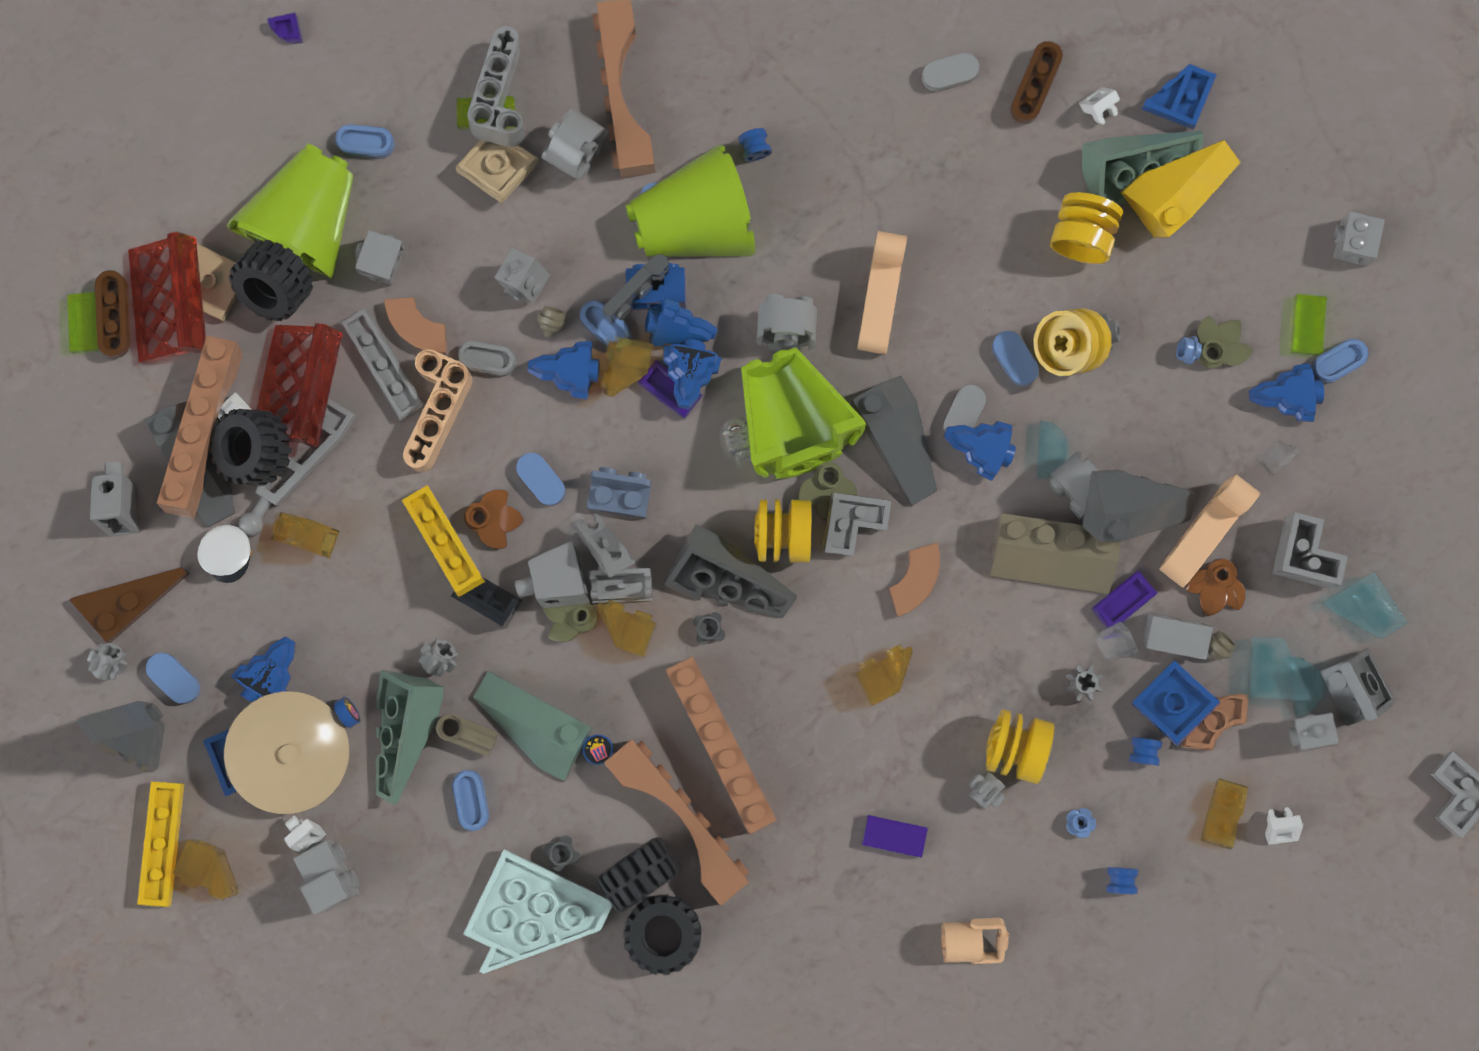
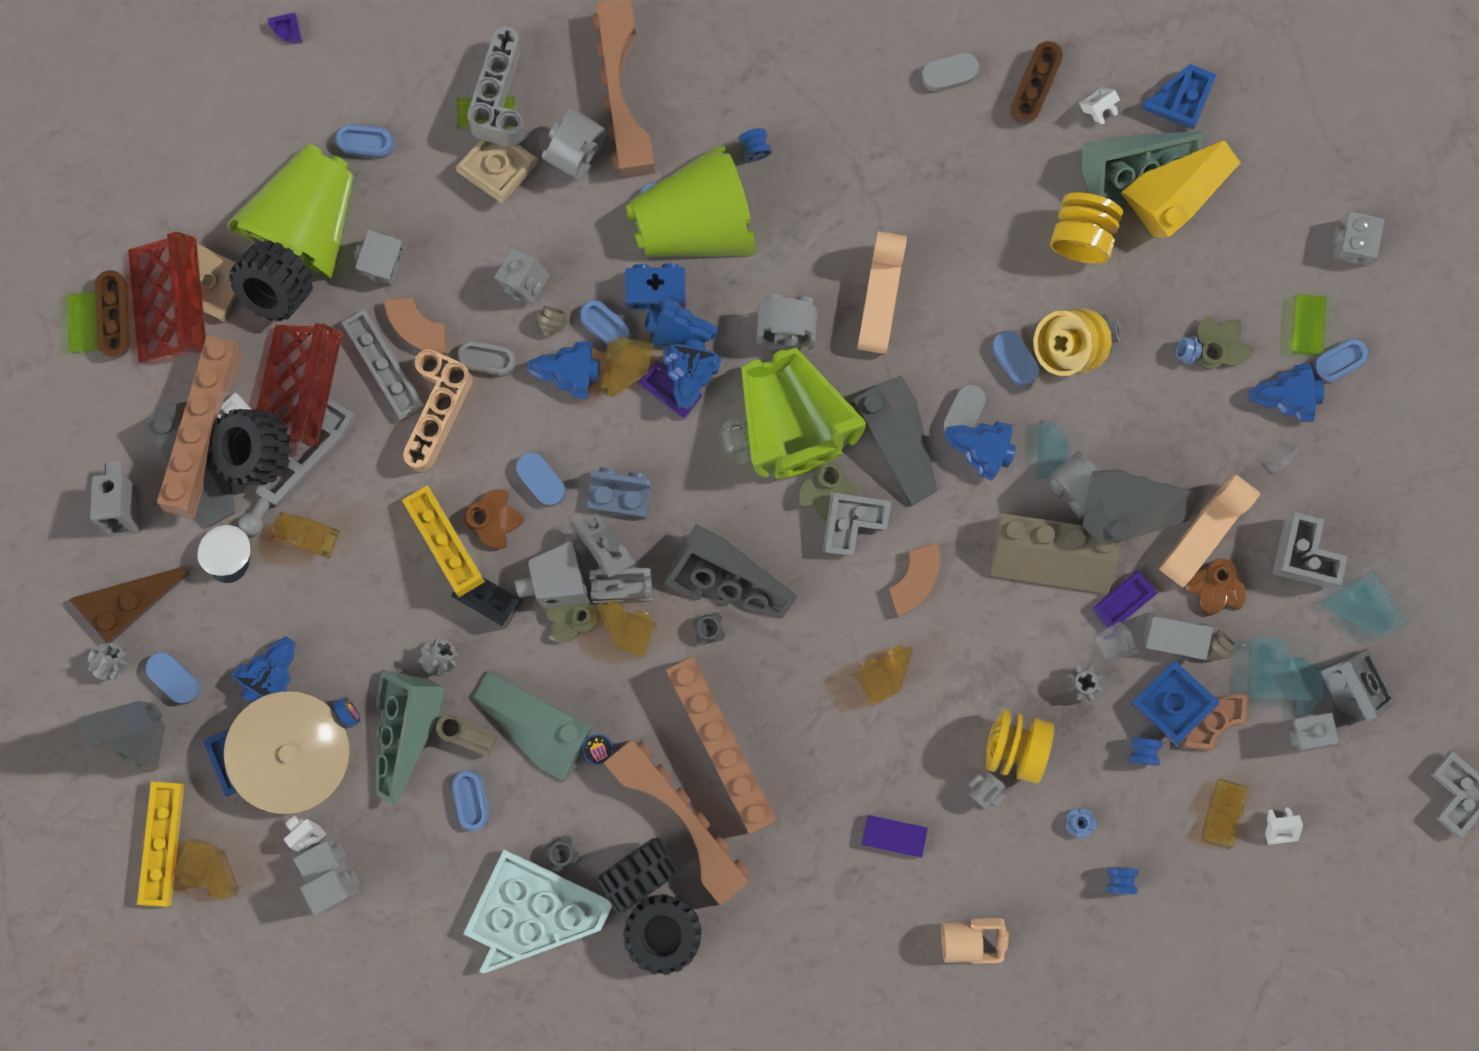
(636, 288): dark grey hinge -> none
(784, 531): yellow wheel -> none

